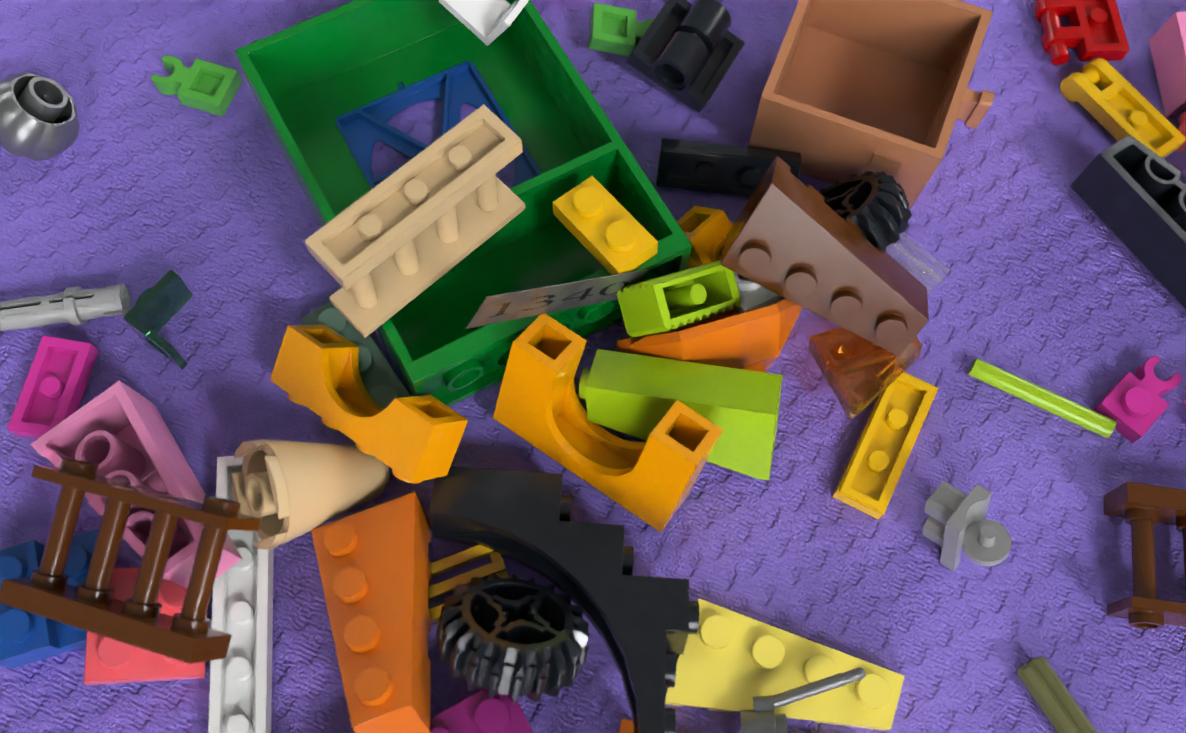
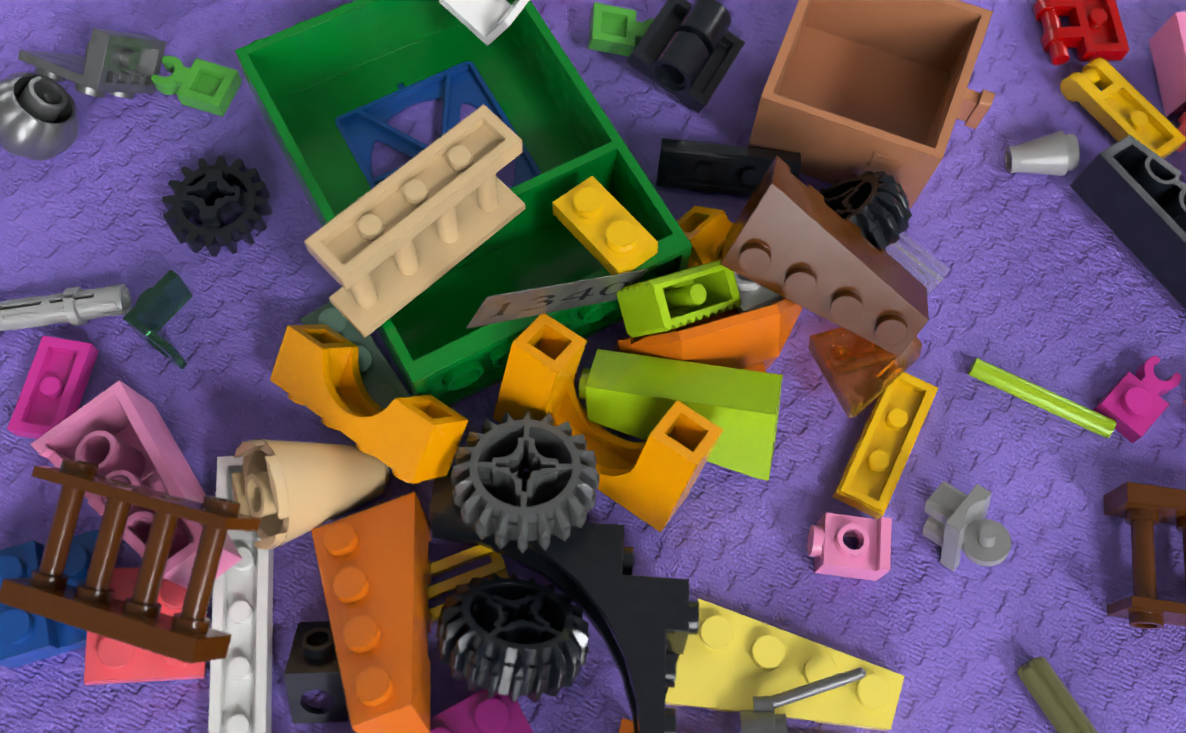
(113, 64): none -> flat silver bracket
(219, 206): none -> black gear
(314, 667): none -> black bracket
(495, 465): none -> dark grey gear
(834, 558): none -> bright pink brick
(1044, 155): none -> light grey cone

